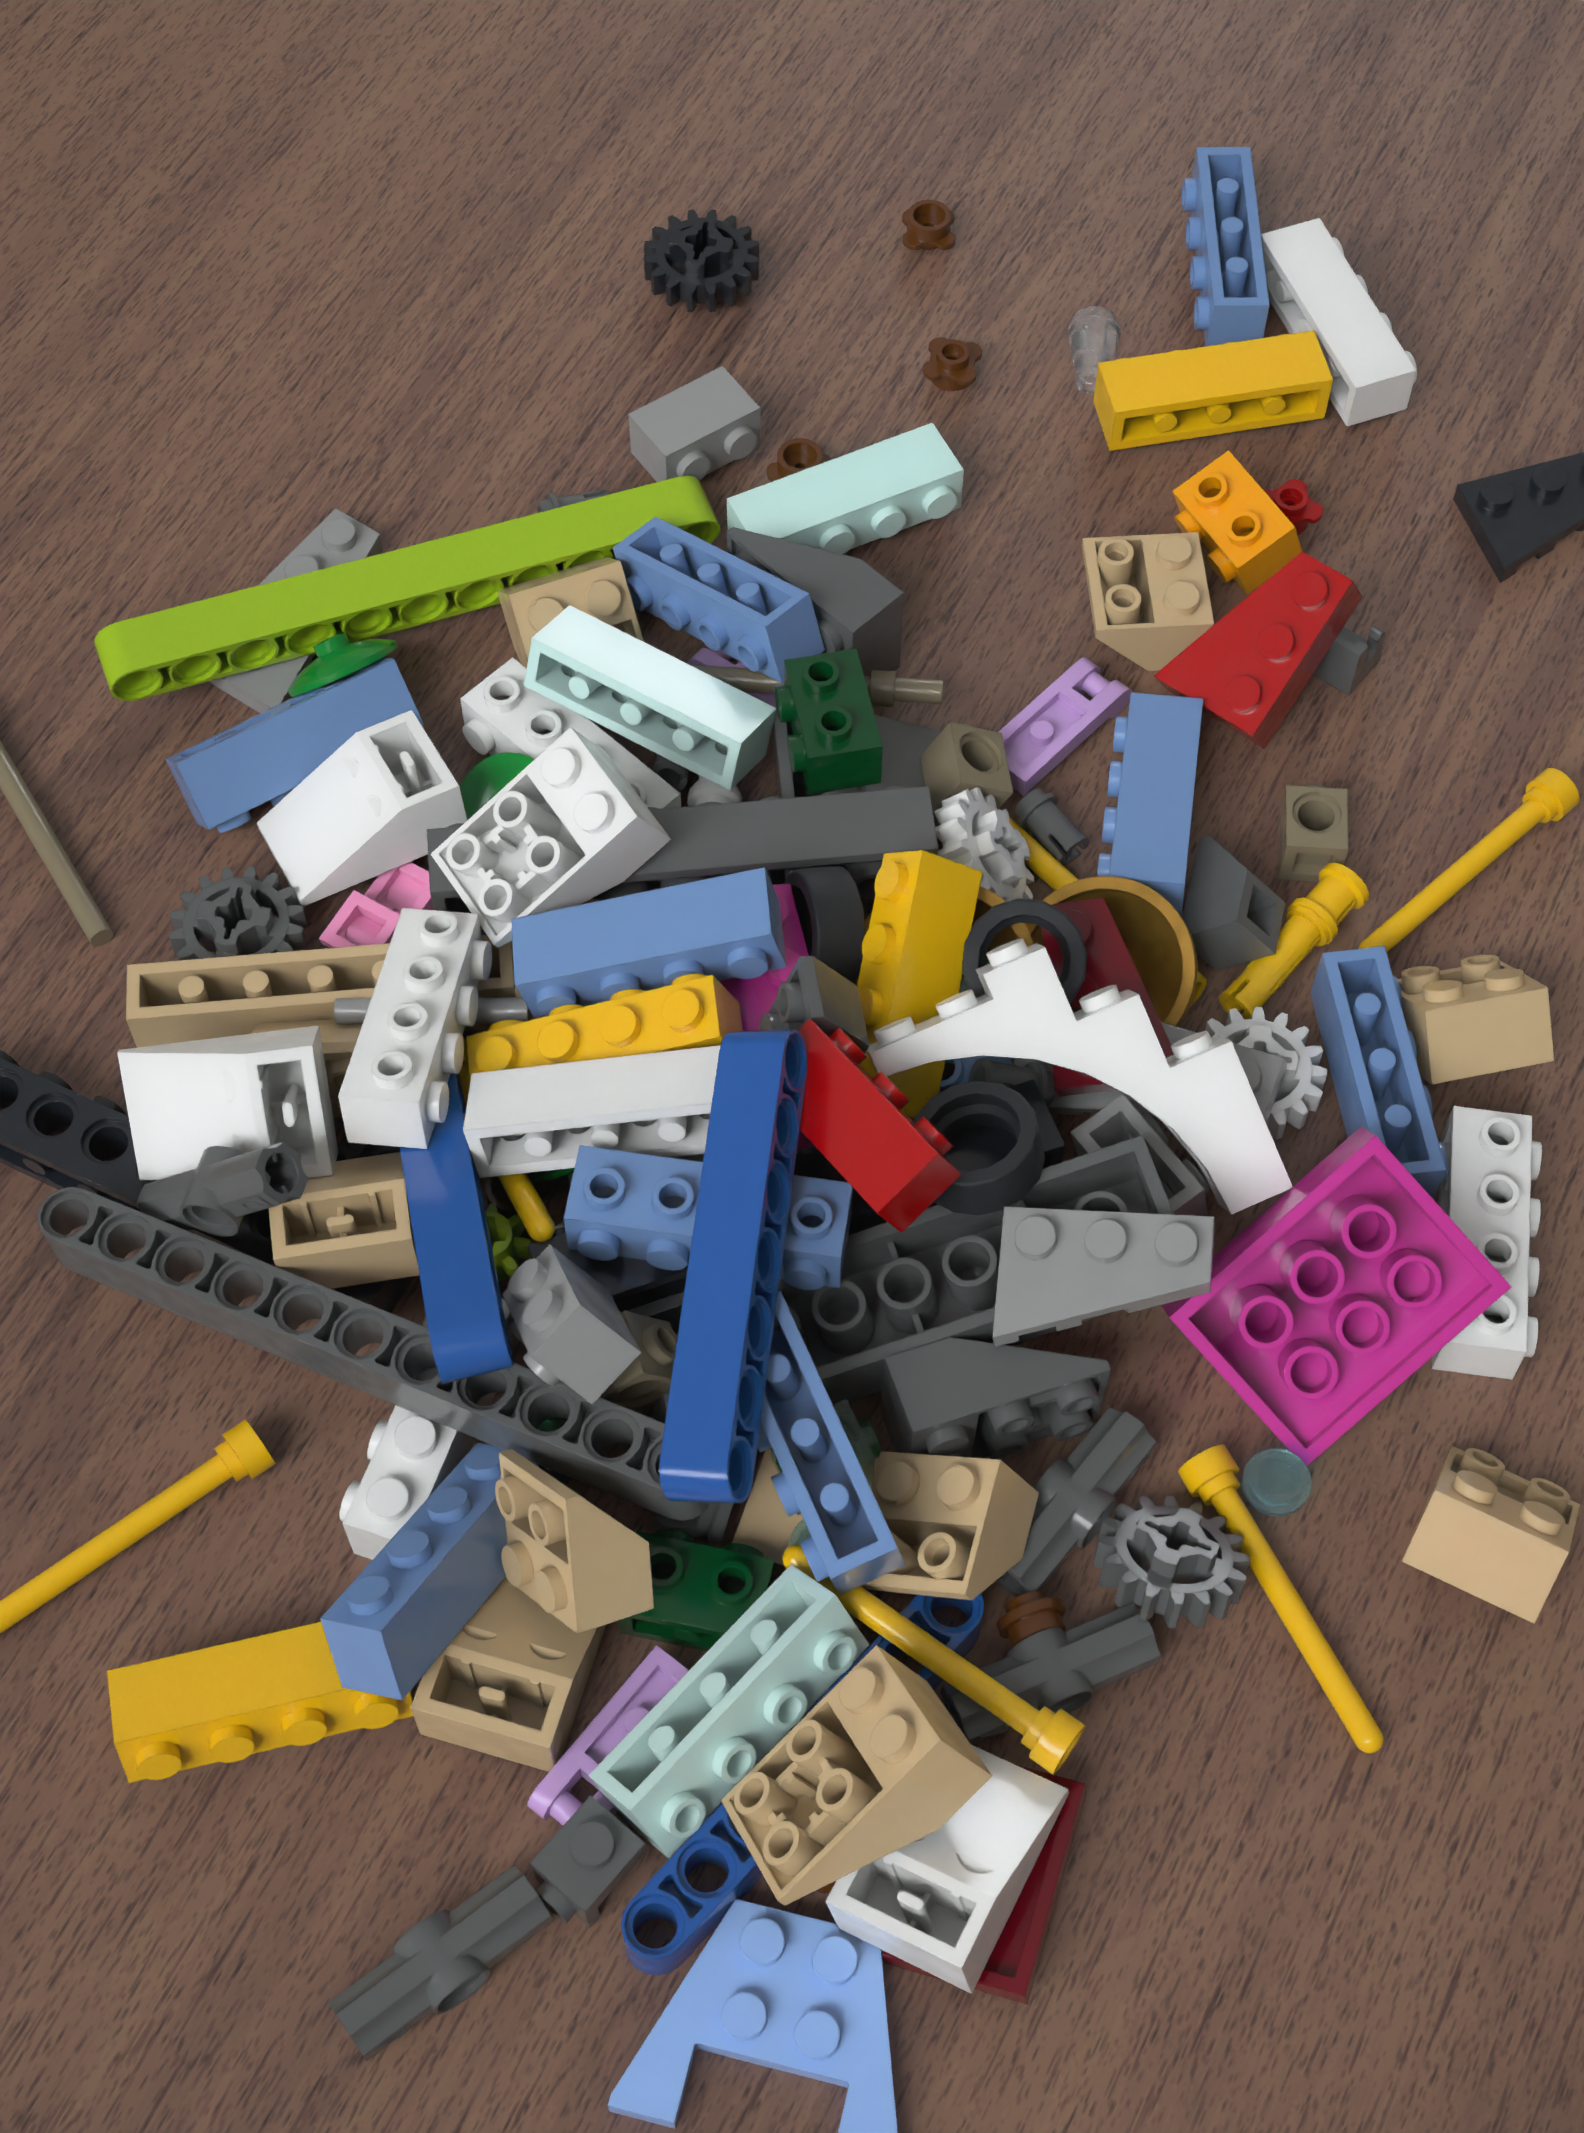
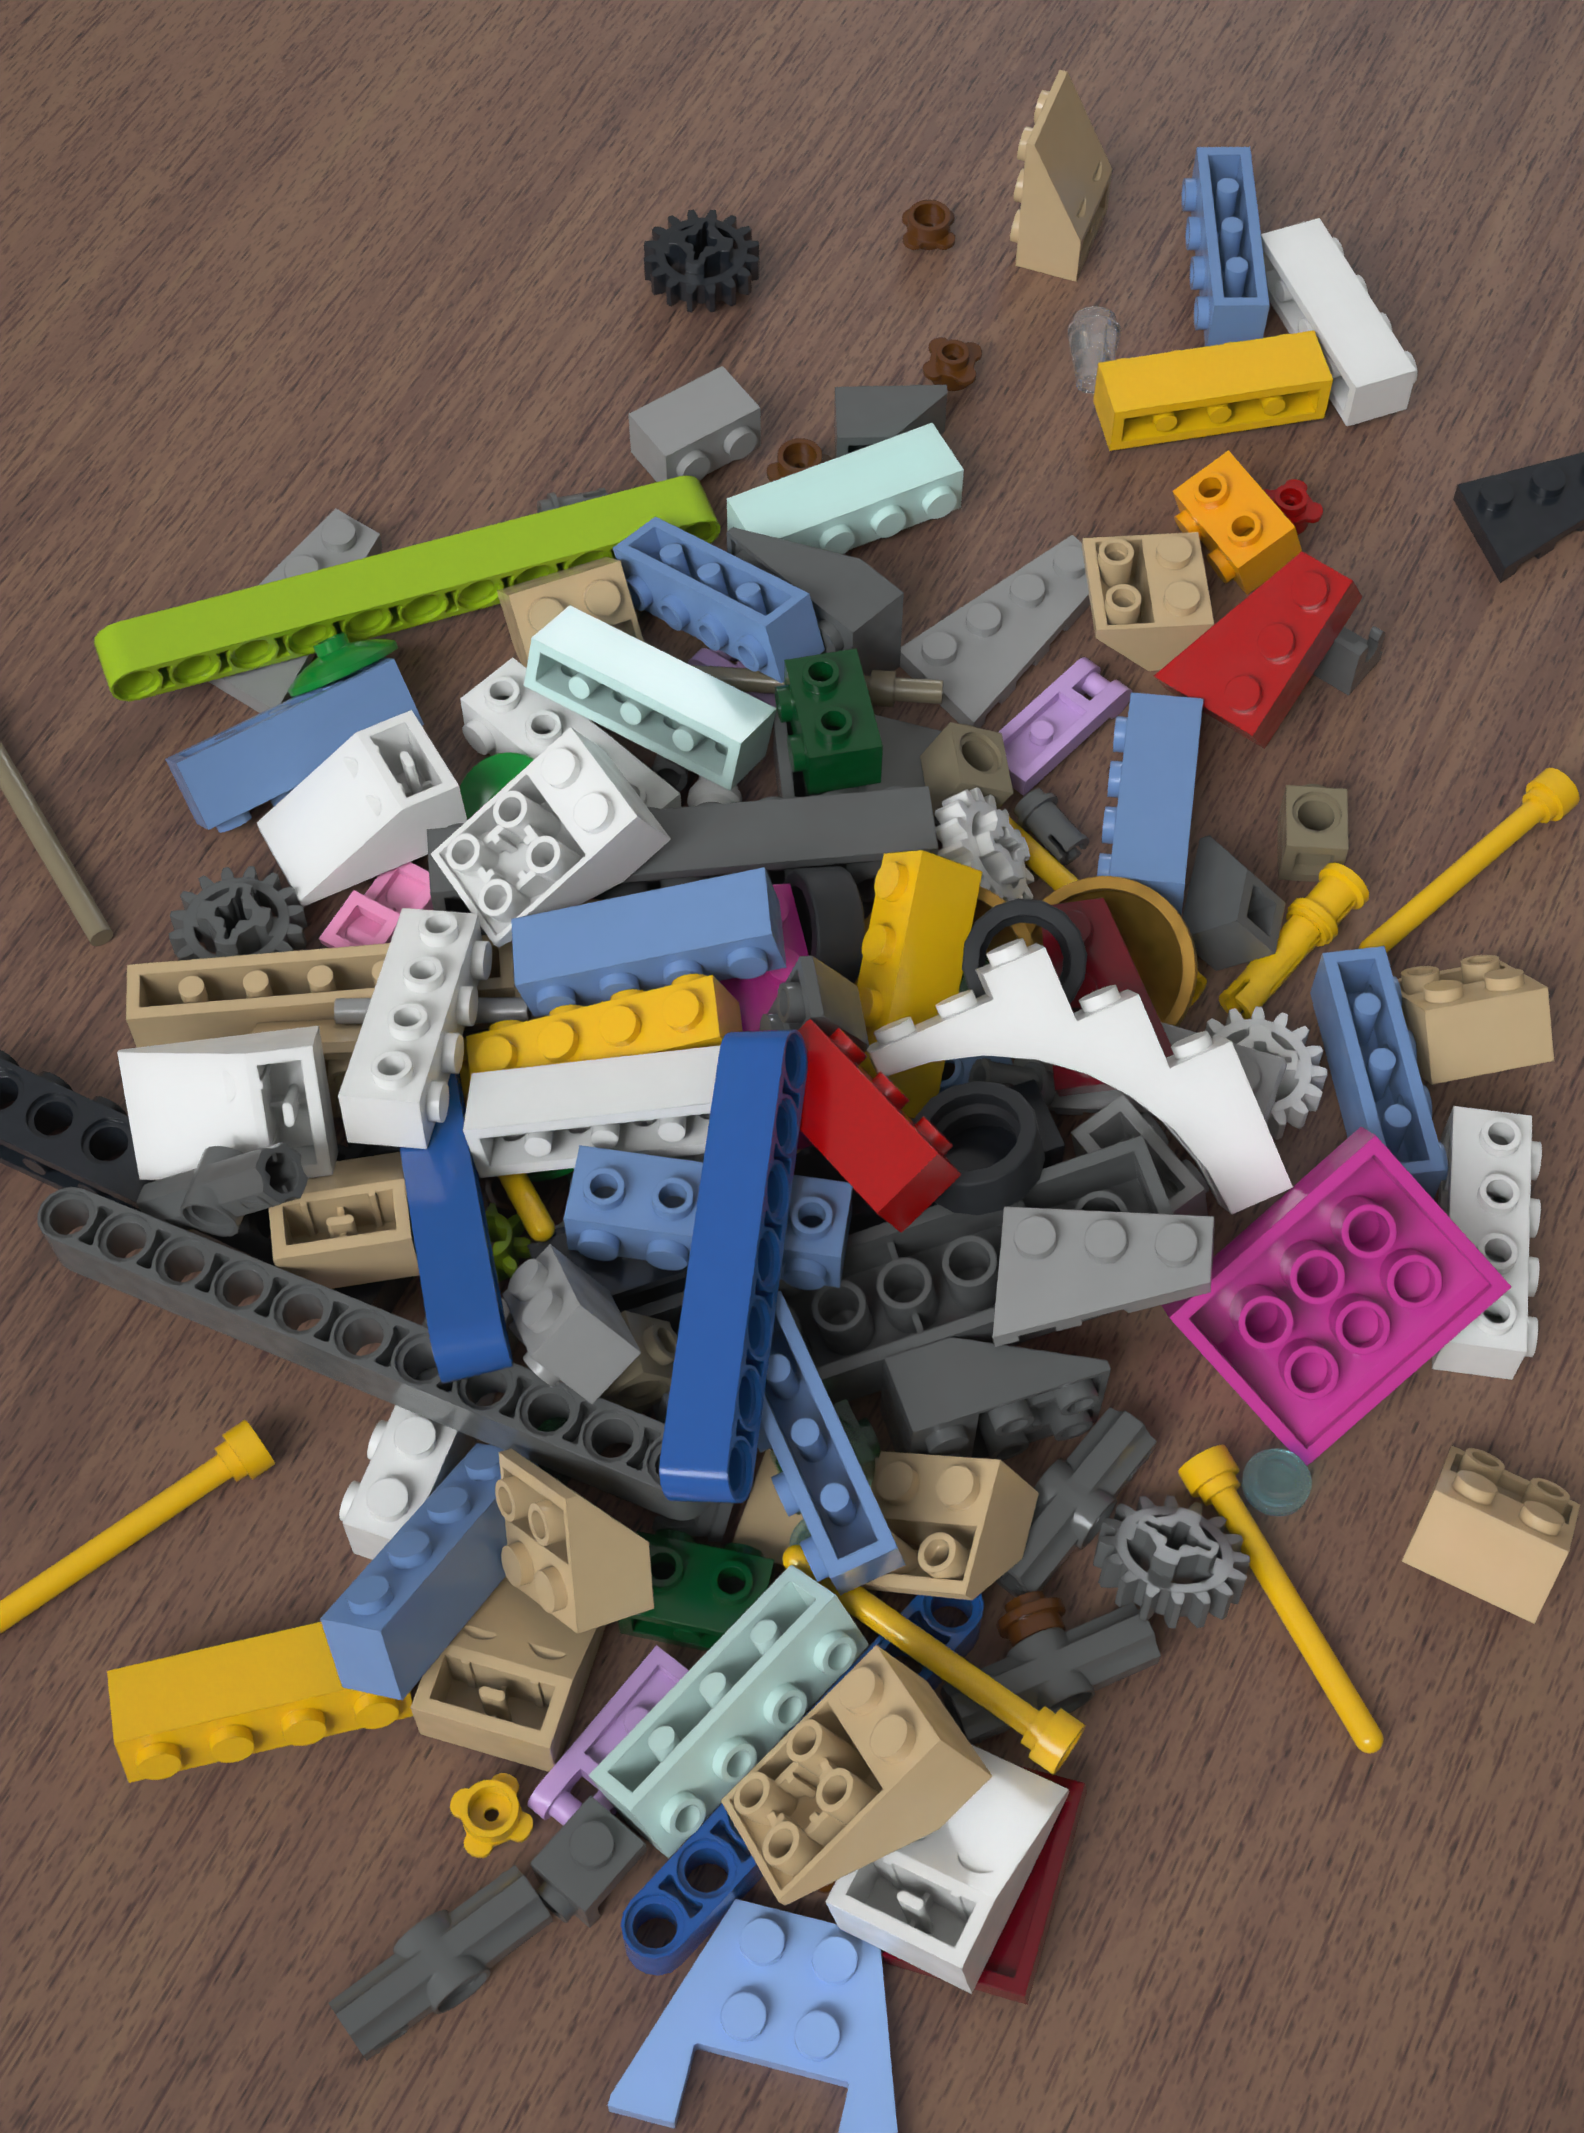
(497, 1794): none -> yellow plate
(881, 412): none -> dark grey slope
(1000, 633): none -> light grey wing
(1061, 185): none -> tan slope

